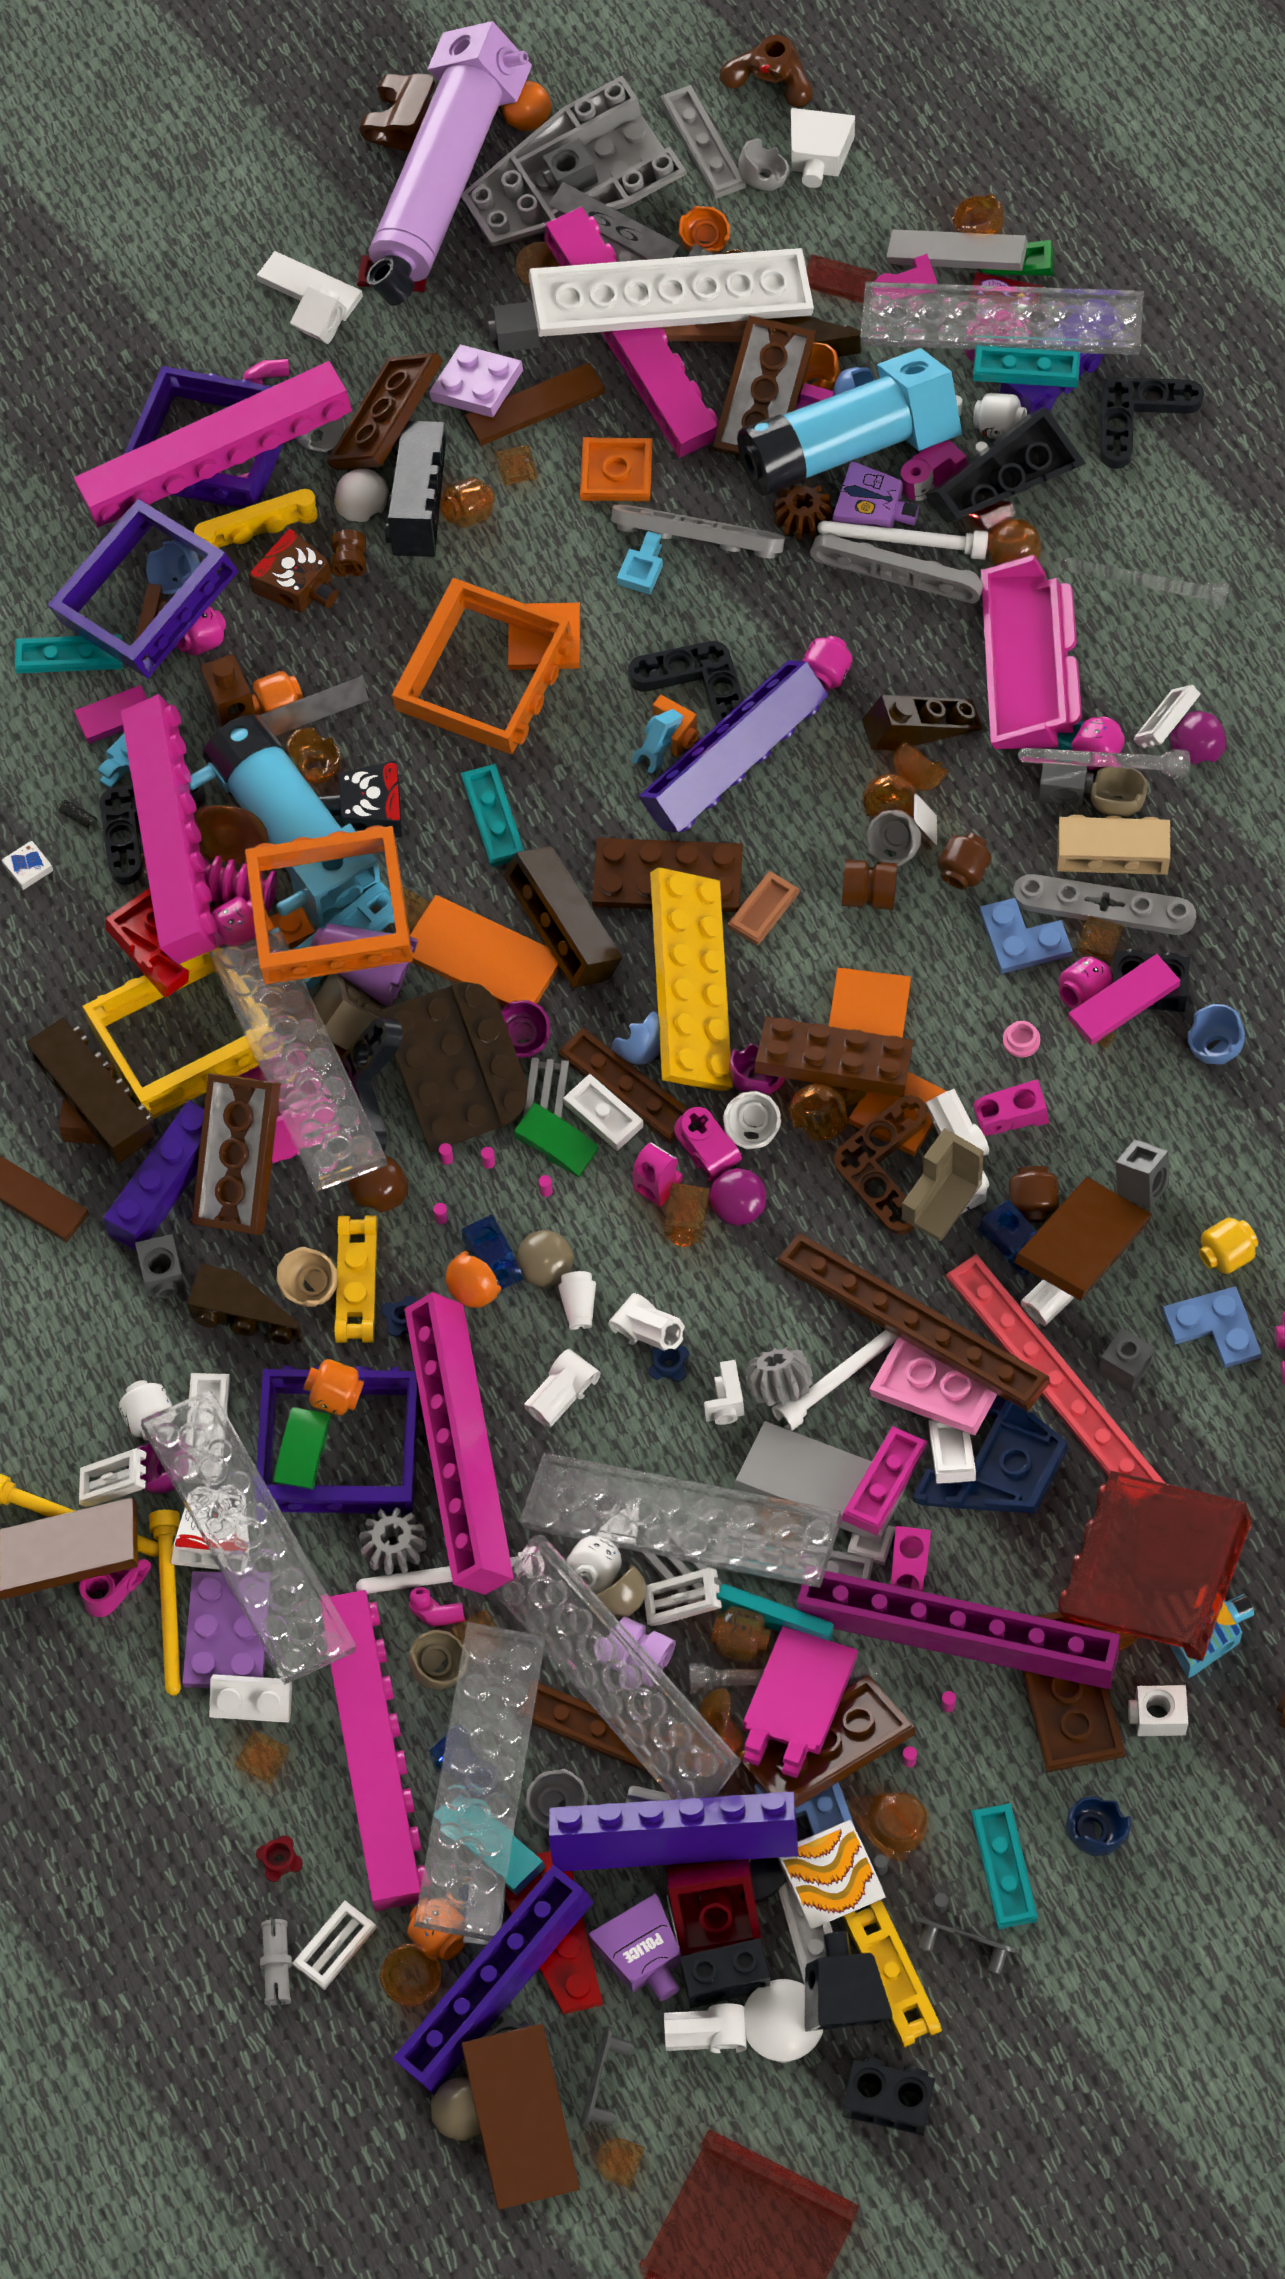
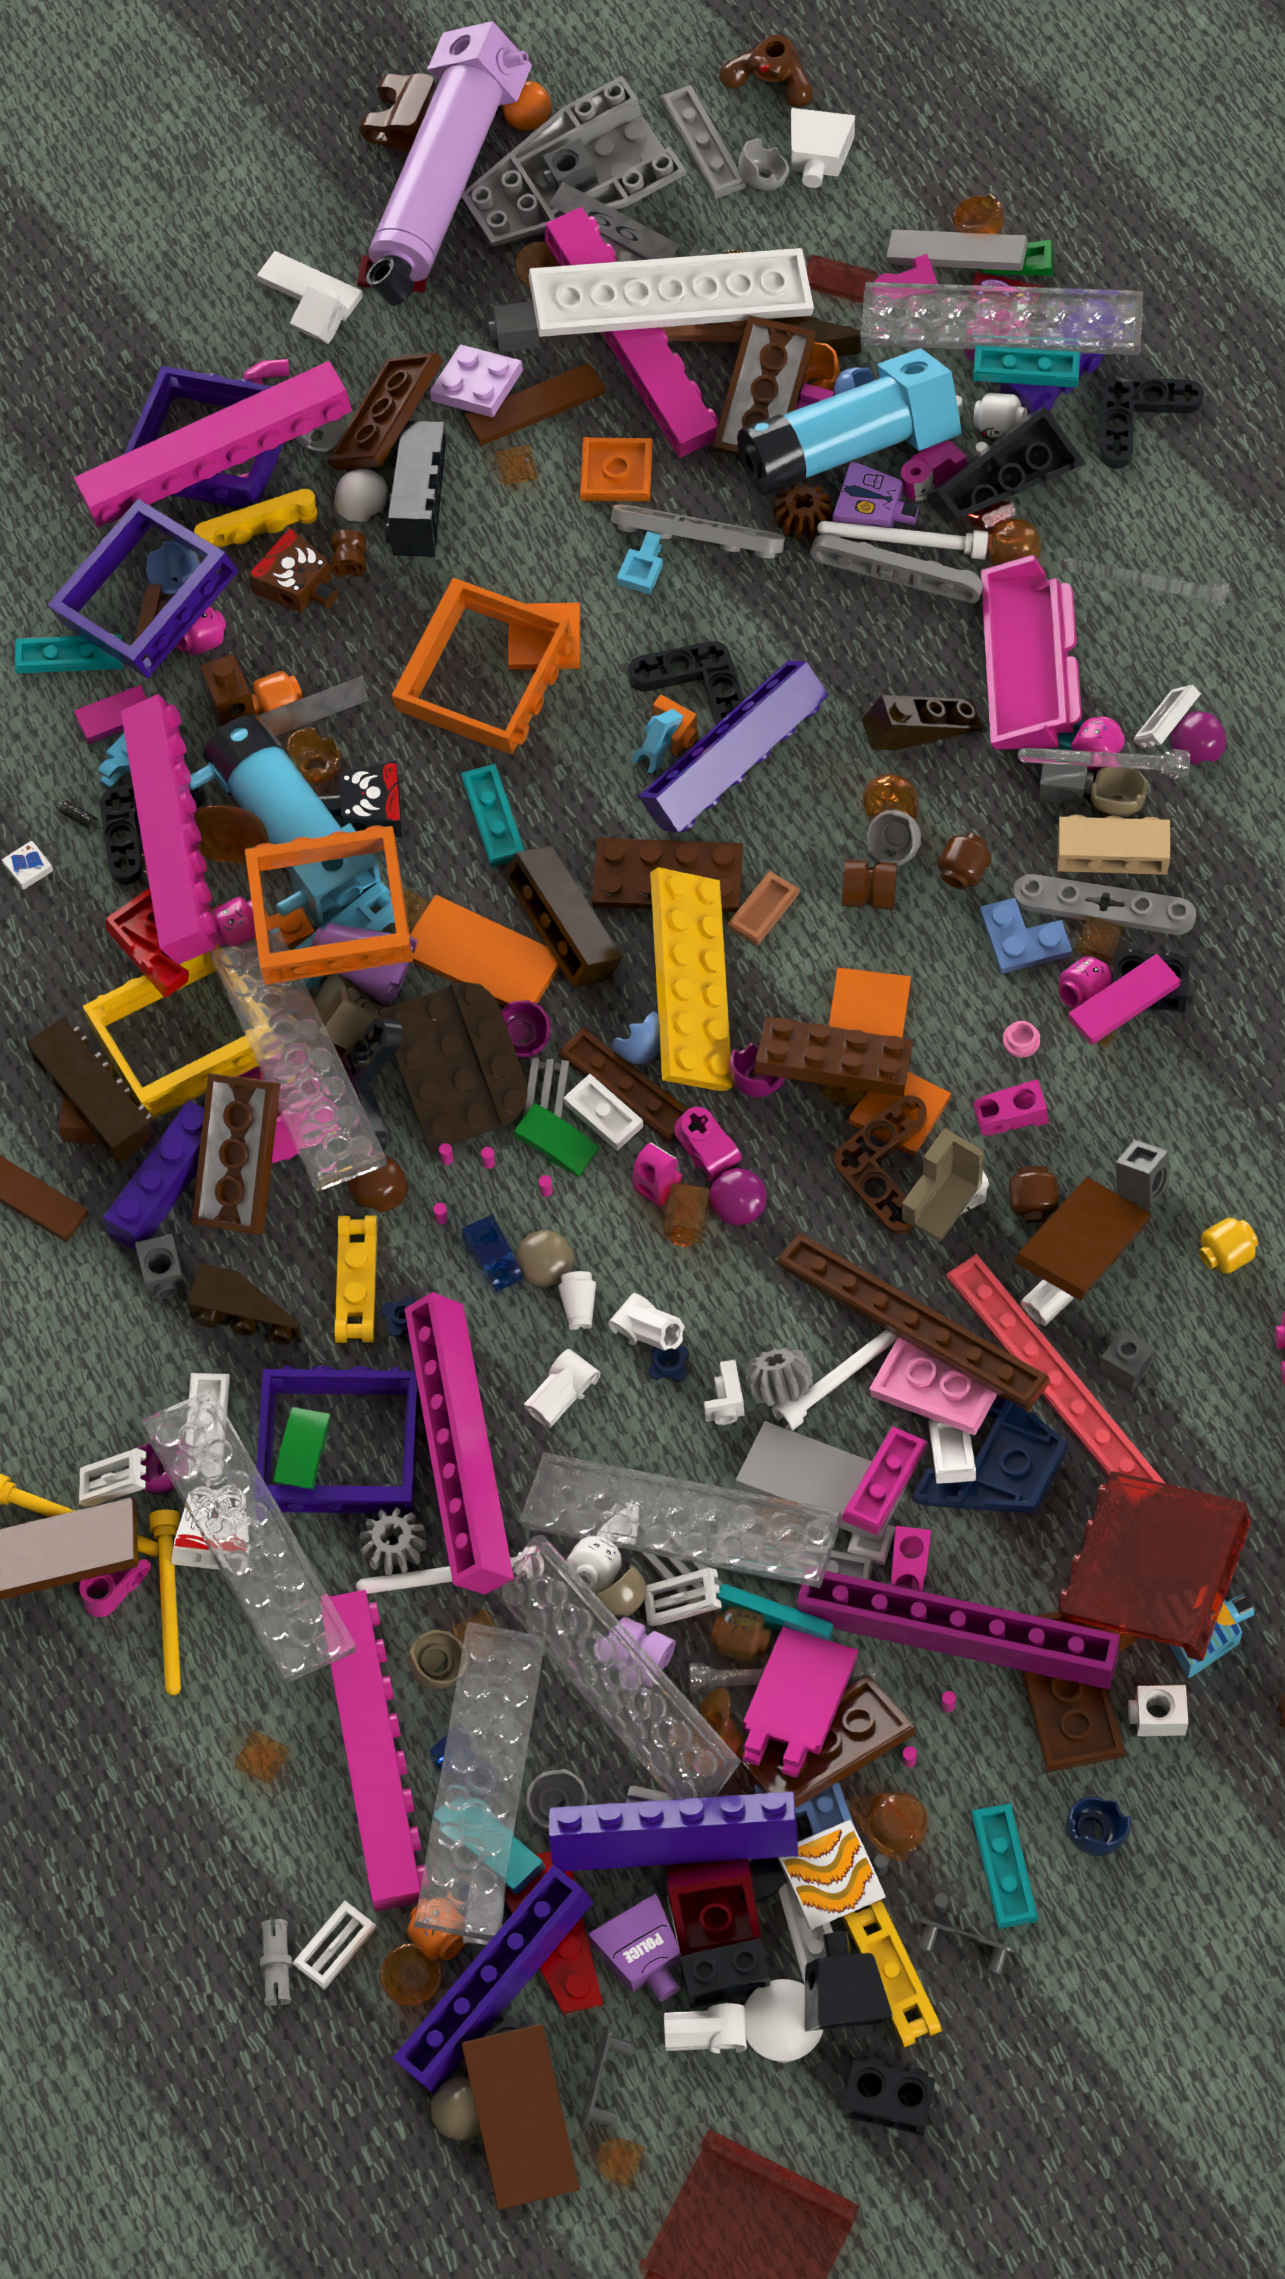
(140, 1402): white head -> none
(218, 1634): medium lavender plate -> none
(228, 883): dark pink piece -> none
(250, 1698): white plate -> none
(284, 1847): dark red plate -> none
(309, 1266): tan hair -> none
(333, 1387): orange head -> none
(431, 1611): dark pink arm -> none
(467, 502): clear orange head -> none
(471, 1281): orange hair -> none
(579, 1723): reddish brown tile -> none
(704, 225): orange hair -> none
(754, 1110): white hair -> none
(818, 1101): clear orange hair -> none
(829, 660): dark pink head -> none
(917, 768): clear orange hair -> none
(925, 818): white sticker -> none
(948, 1113): white piece -> none
(1007, 1231): clear blue leg -> none
(1212, 1024): medium blue hair -> none
(1215, 1315): medium blue plate -> none

